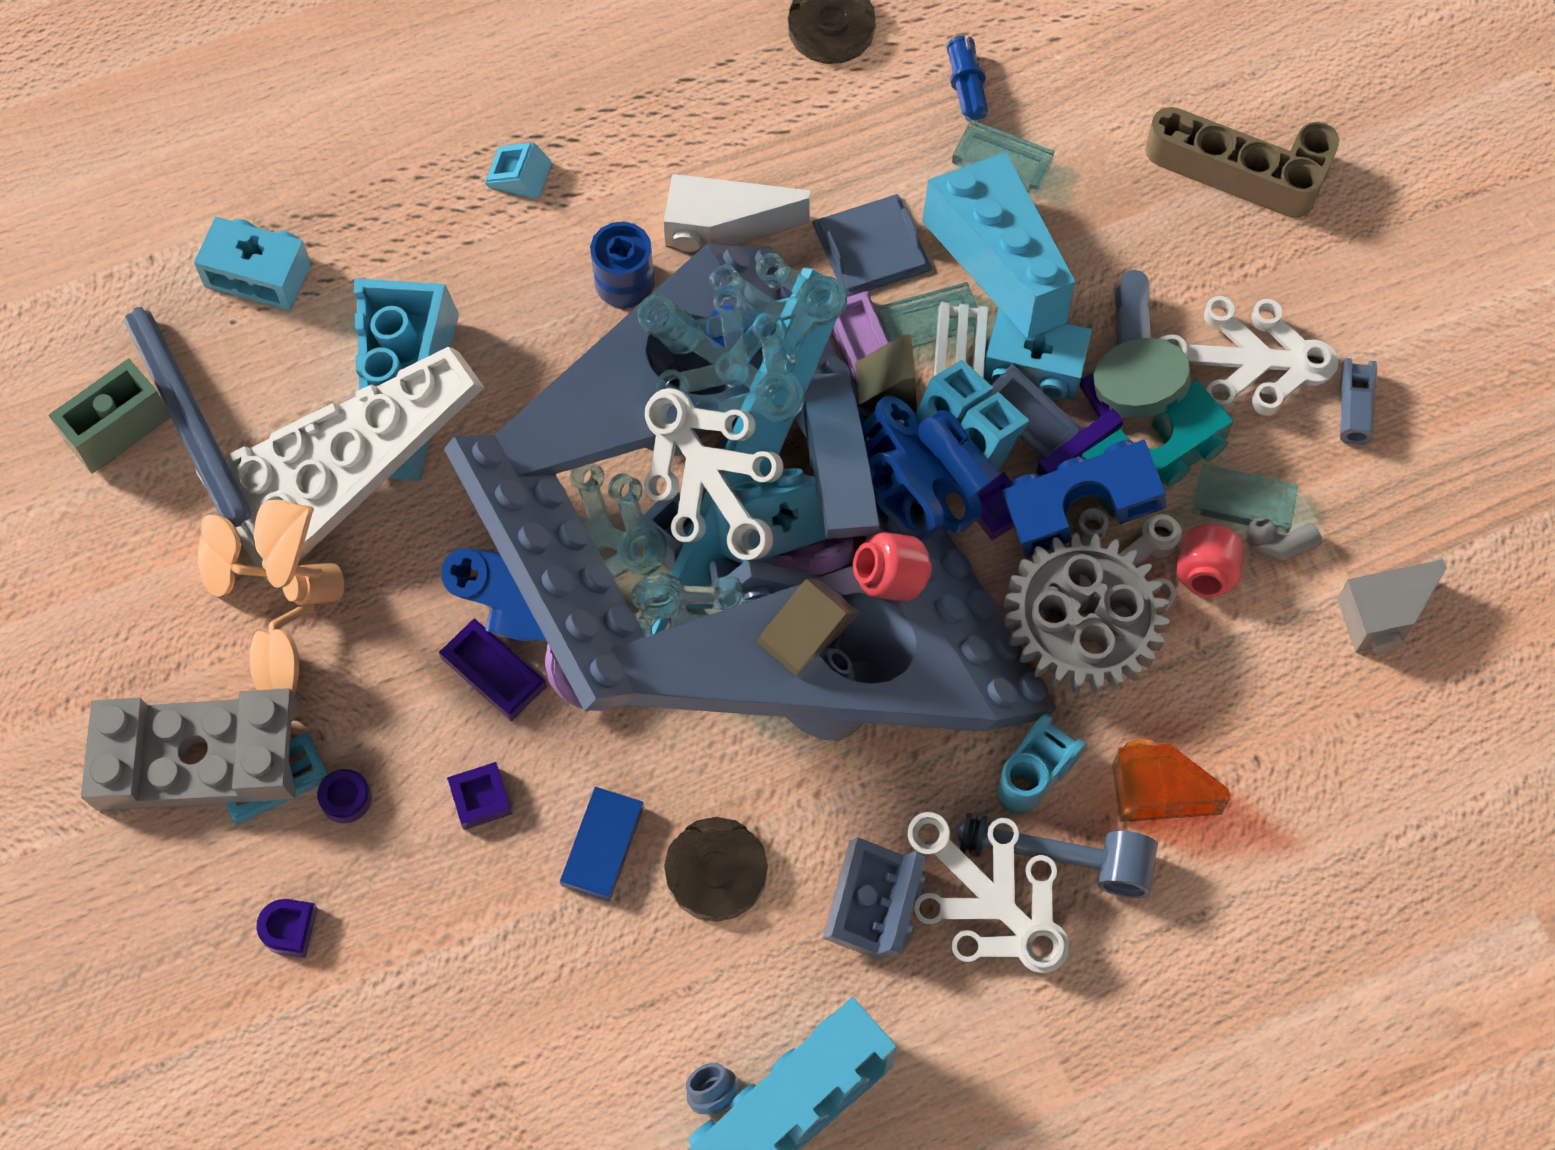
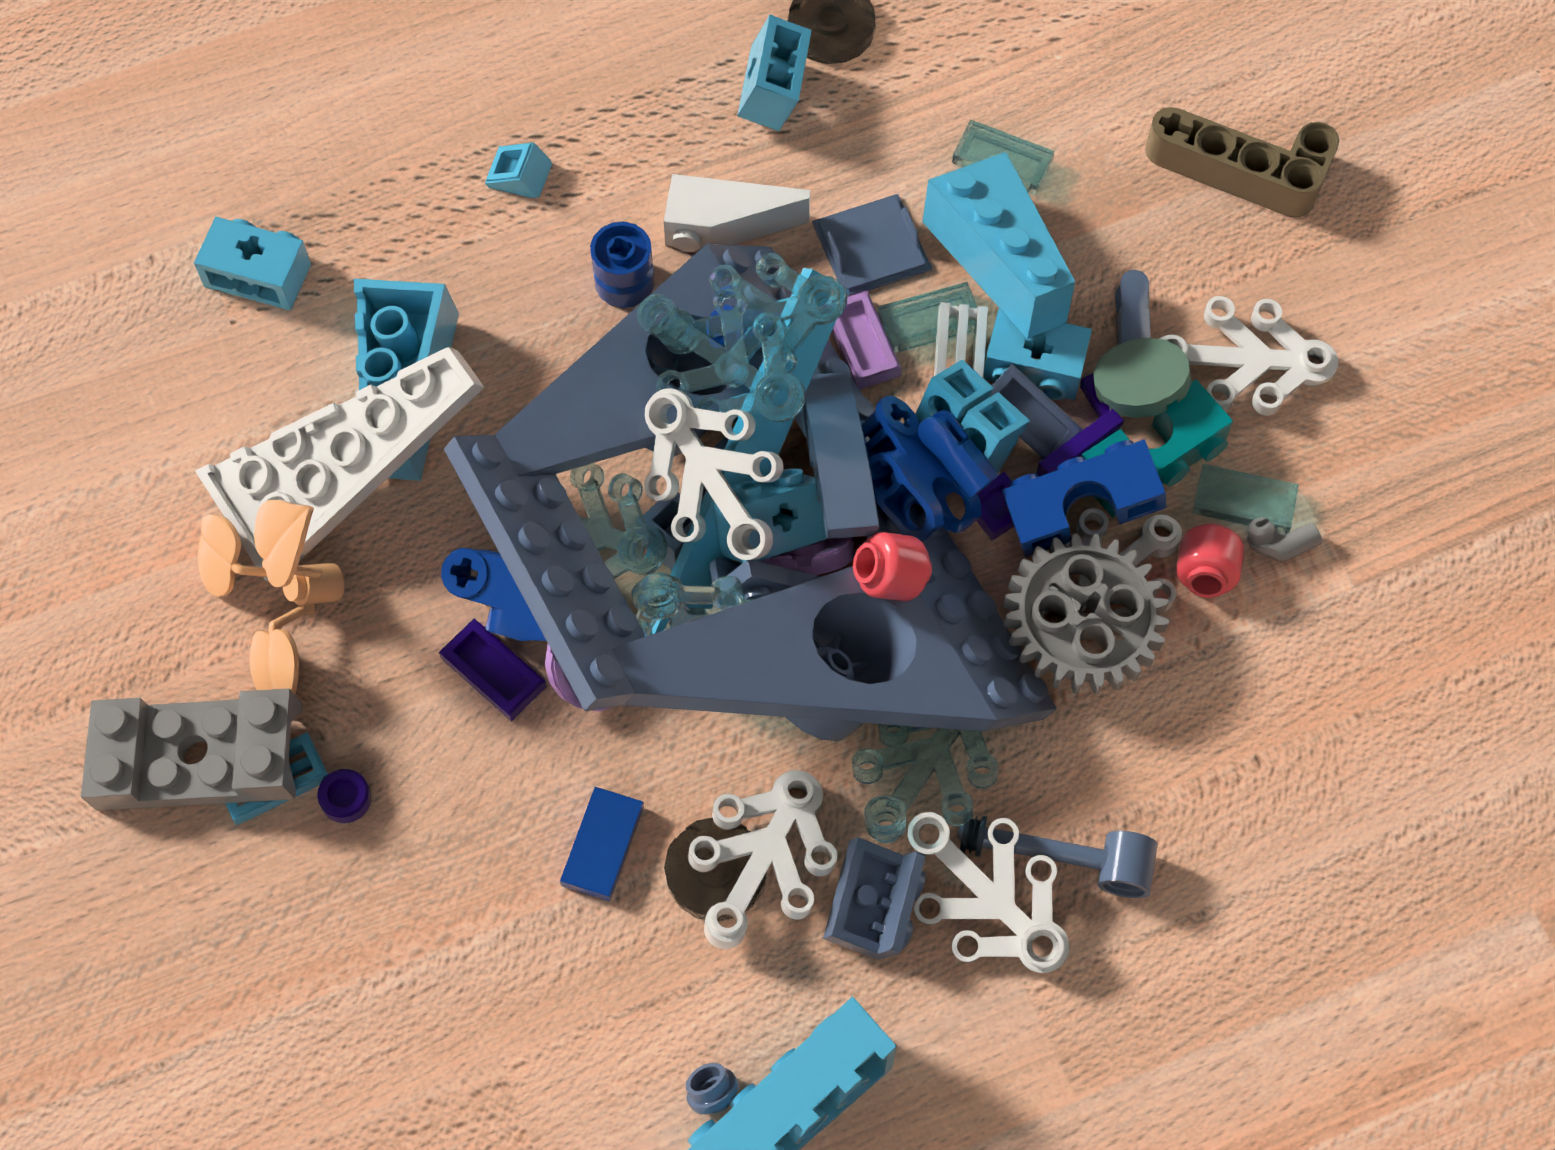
(110, 416): sand green brick -> none
(187, 417): sand blue axle -> none
(287, 926): dark purple tile -> none
(479, 795): dark purple tile -> none
(766, 848): none -> white plant
(774, 73): none -> medium azure brick
(807, 625): dark tan slope -> none
(887, 373): dark tan slope -> none
(926, 757): none -> clear light blue plant
(967, 78): blue axle -> none
(1043, 759): medium azure piece -> none
(1163, 784): clear orange slope -> none
(1357, 403): sand blue bar -> none
(1387, 604): light grey slope -> none

